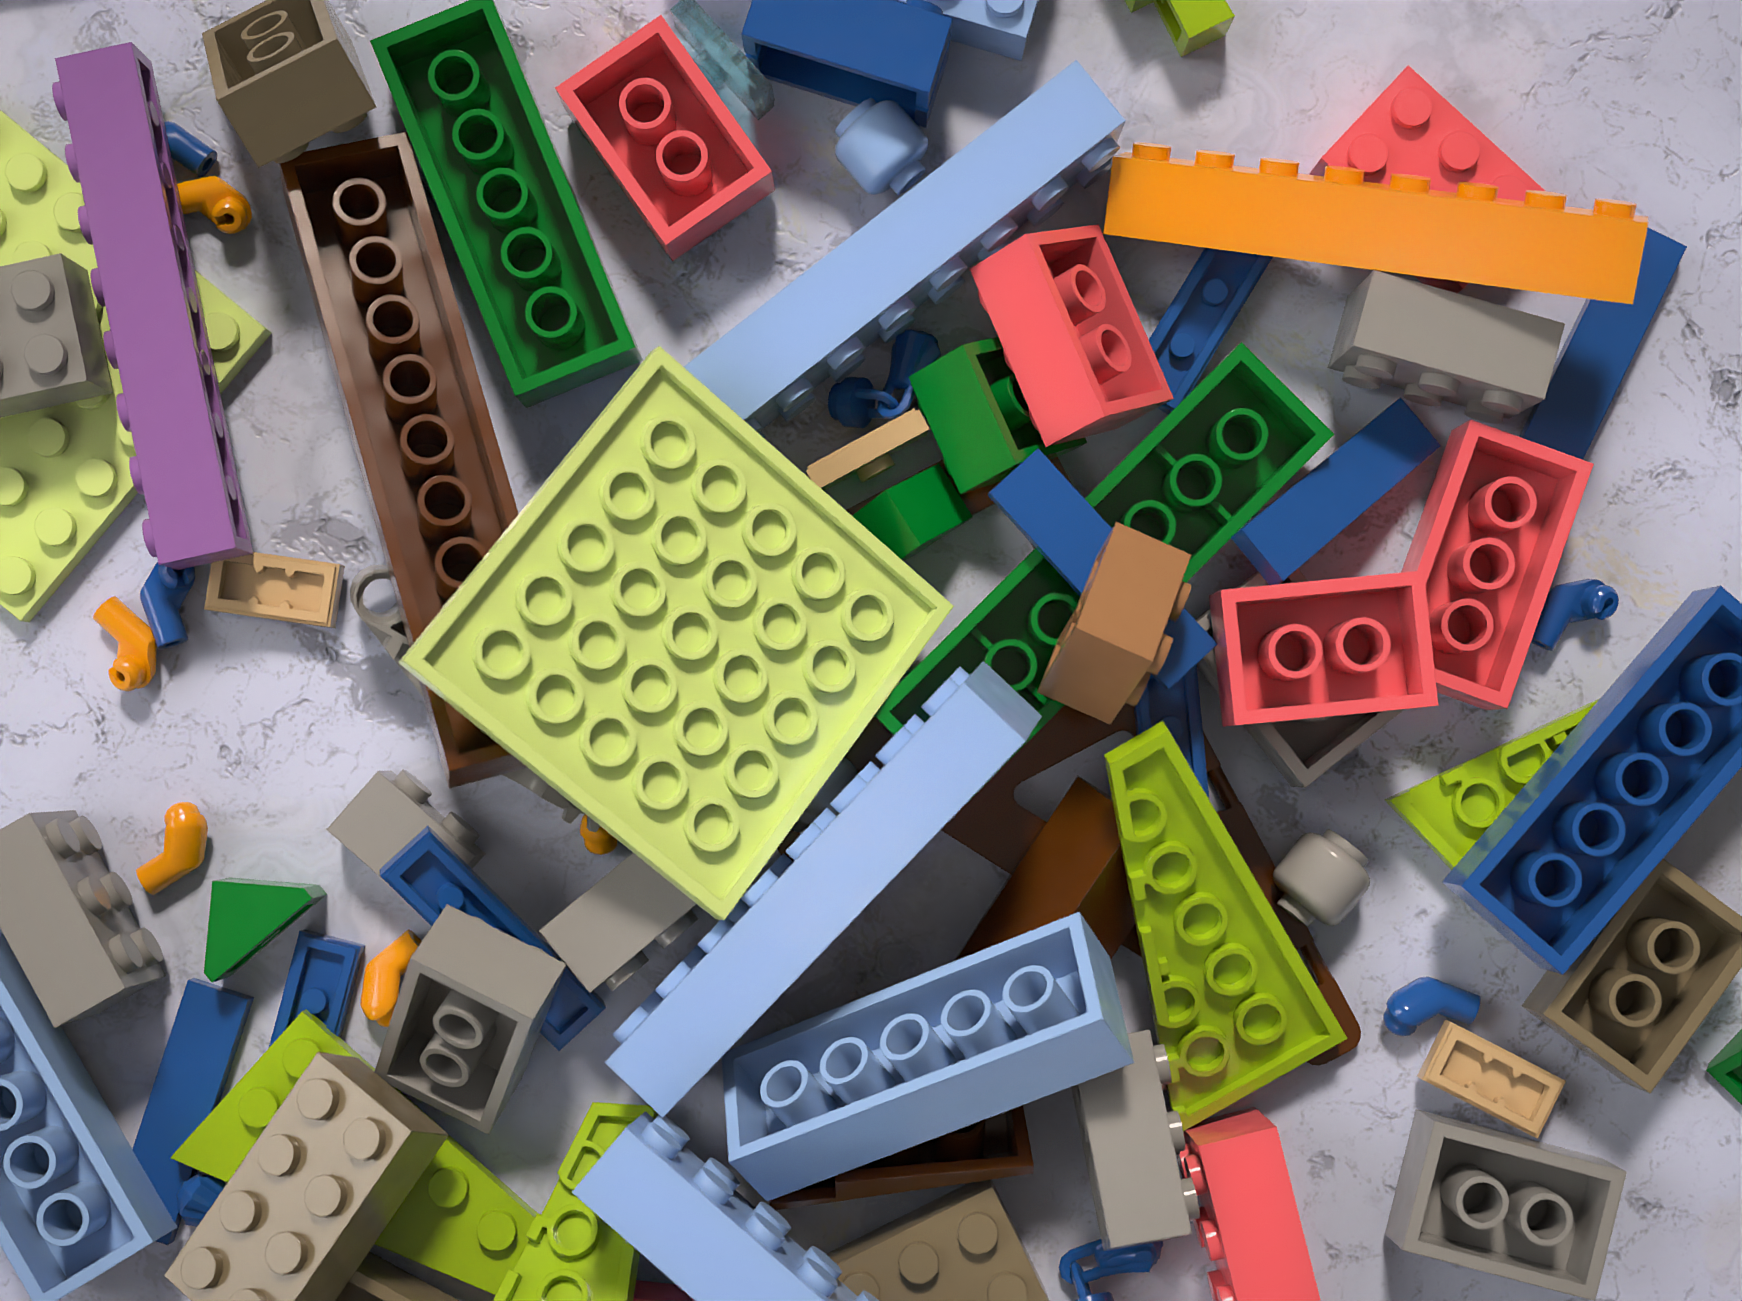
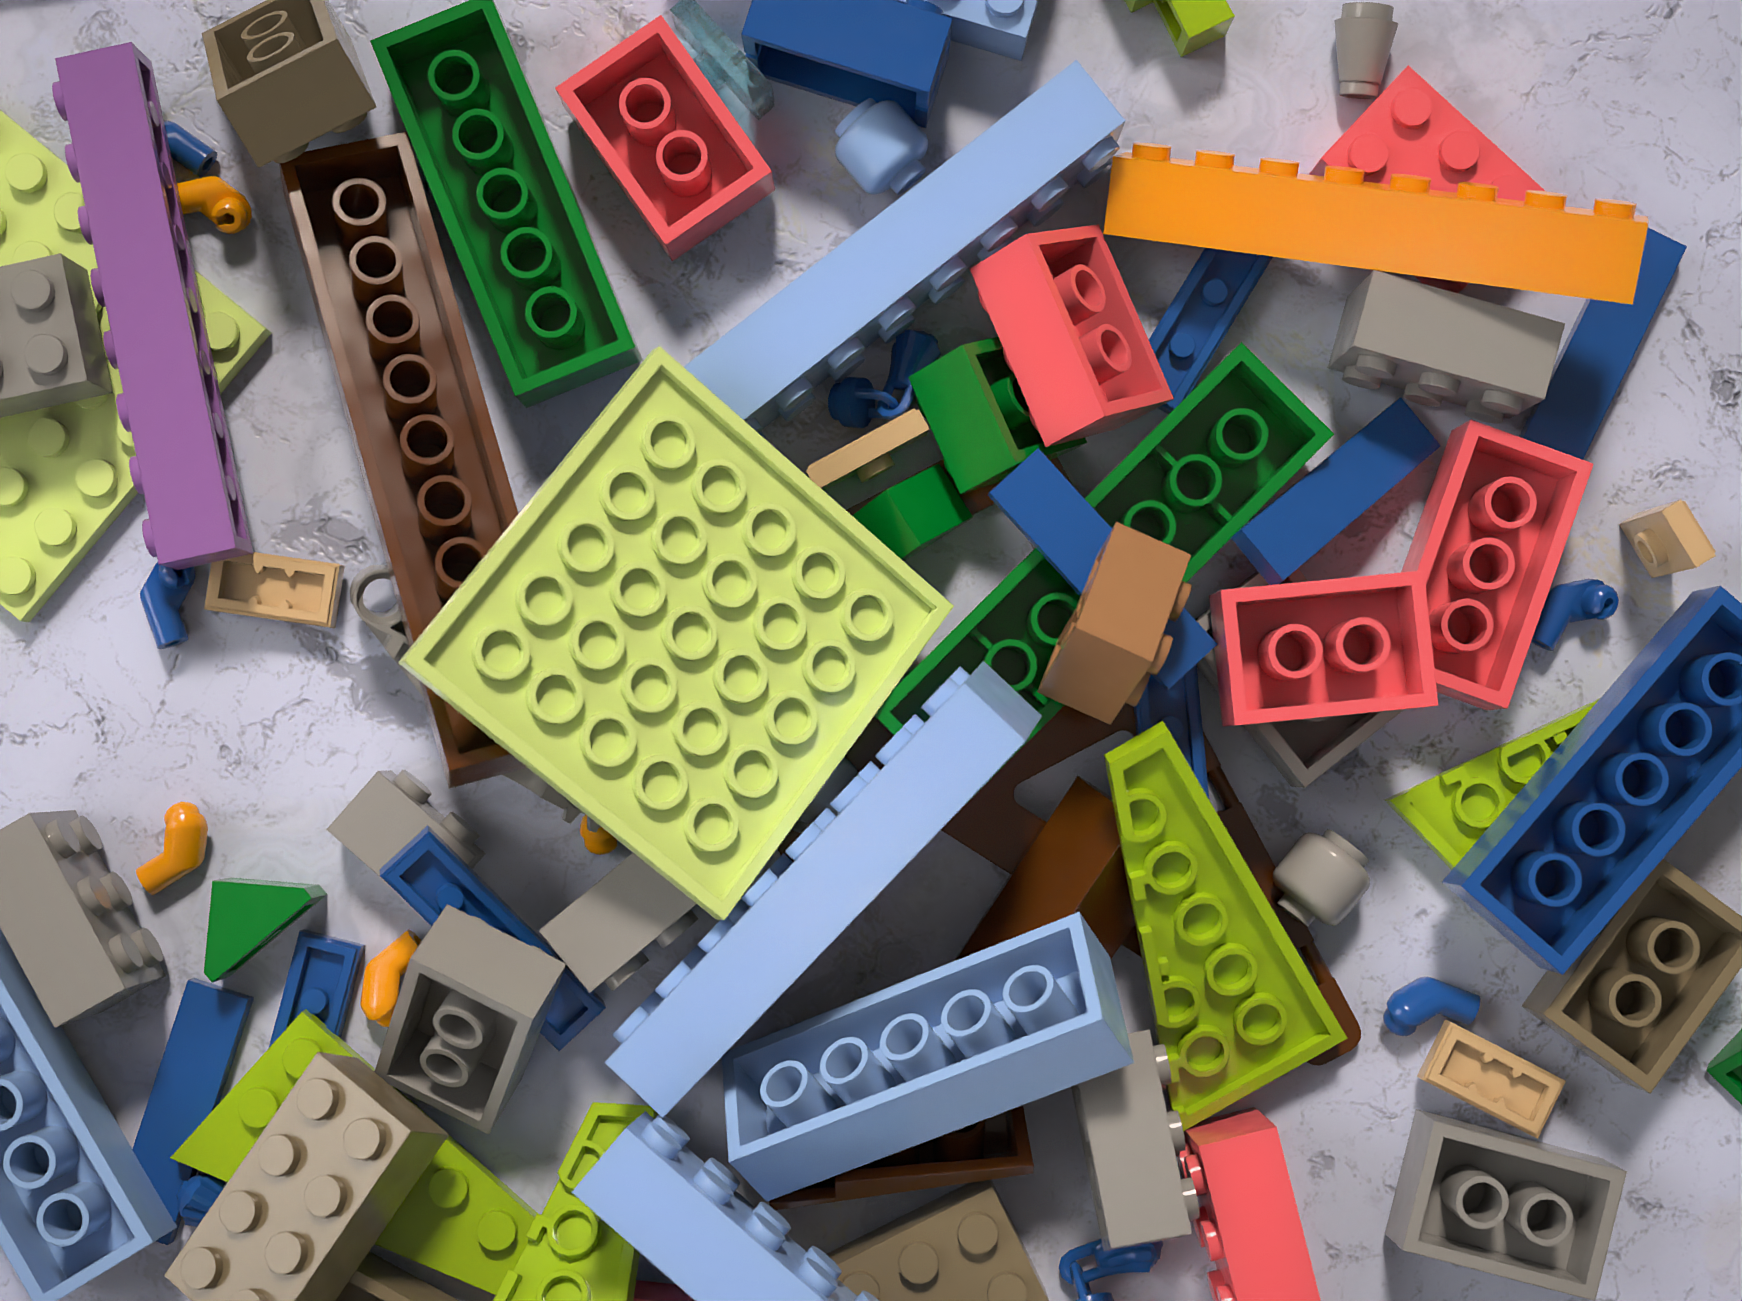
(136, 645): light orange arm -> none
(1363, 47): none -> light grey cone
(1668, 539): none -> tan plate

